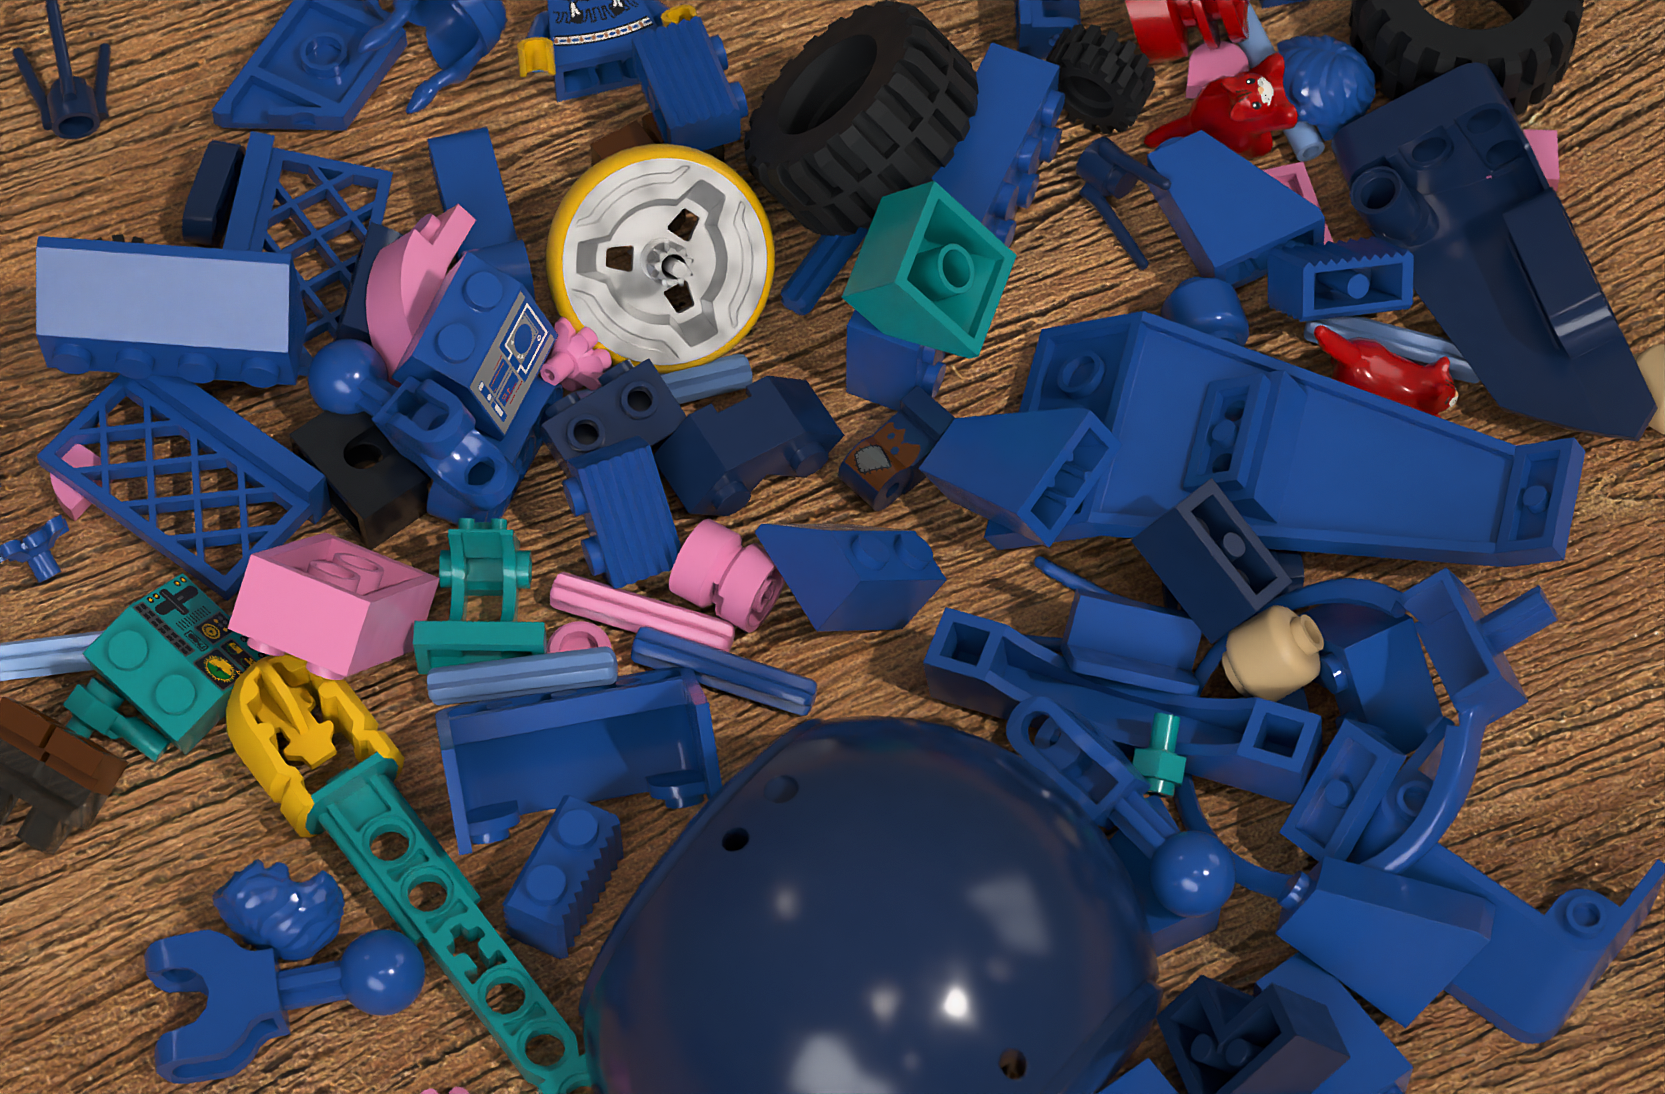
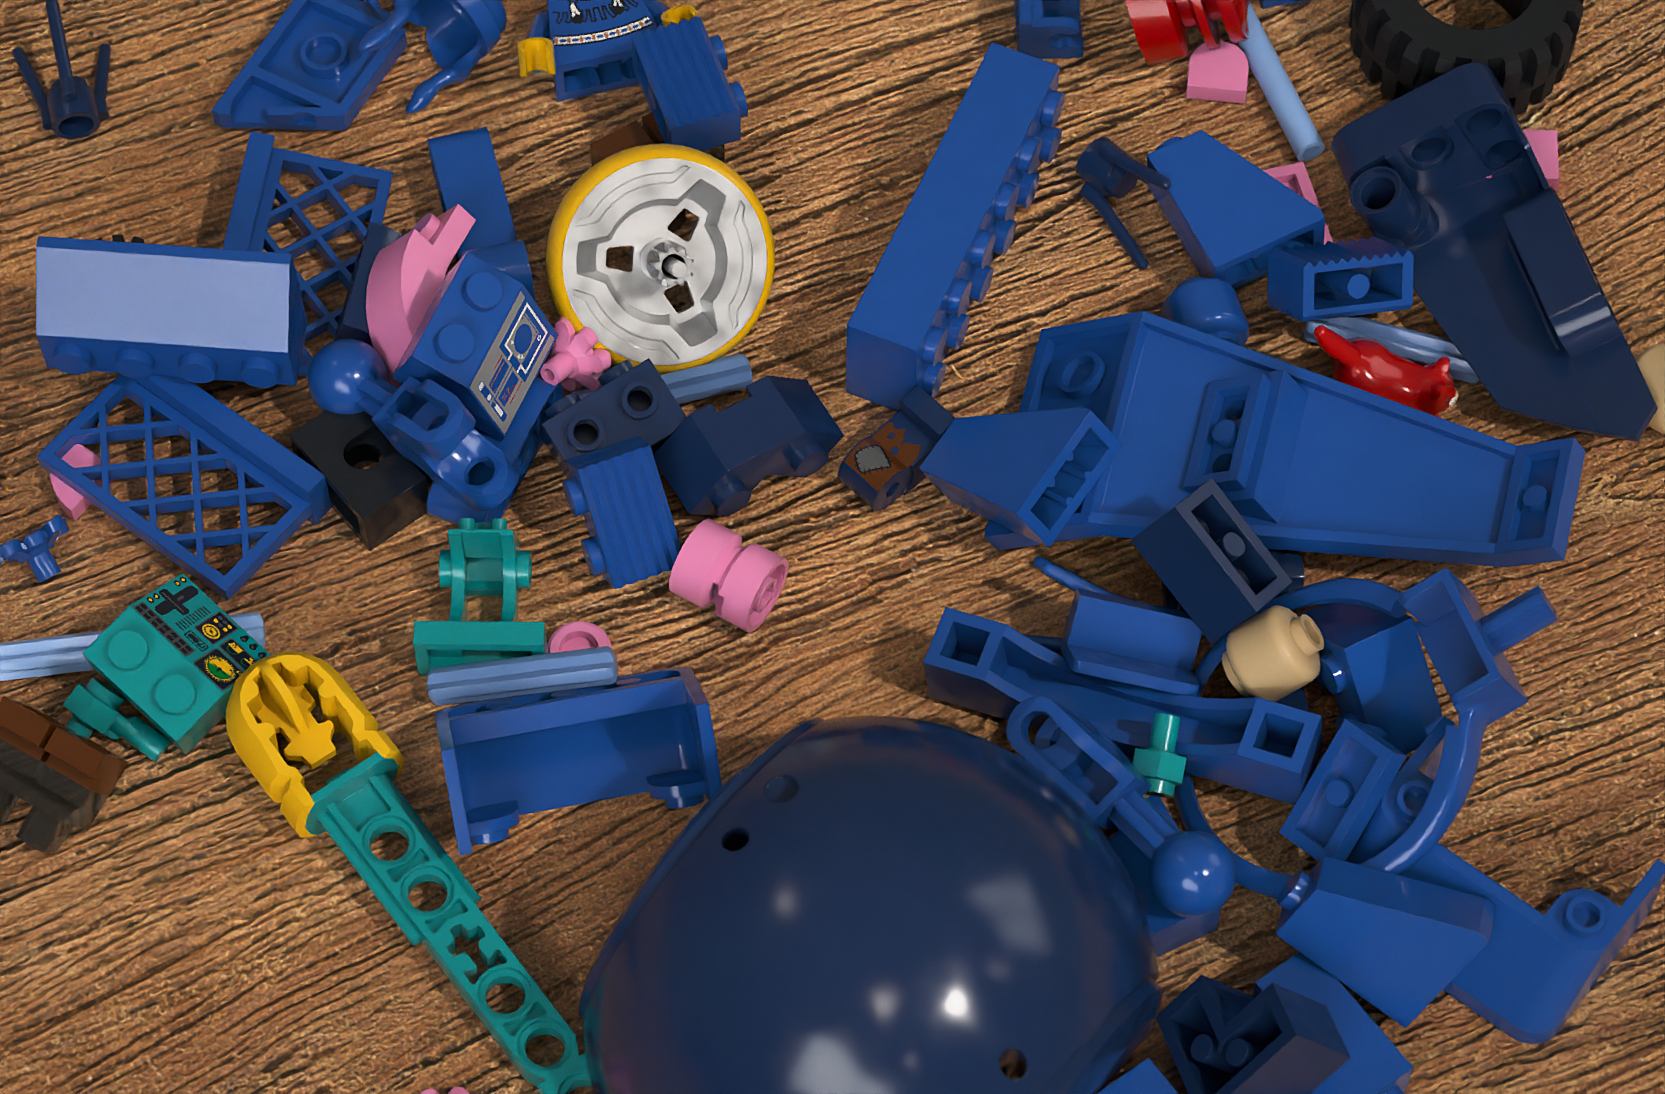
(213, 194): dark blue beam -> none
(252, 995): blue piece -> none
(279, 913): blue hair -> none
(331, 605): bright pink brick -> none
(563, 877): blue brick -> none
(634, 611): bright pink axle -> none
(726, 671): blue axle -> none
(818, 270): blue axle -> none
(853, 573): blue slope -> none
(861, 117): black tyre -> none
(929, 272): teal slope -> none
(1101, 78): black tyre -> none
(1237, 111): red animal -> none
(1326, 82): blue hair -> none

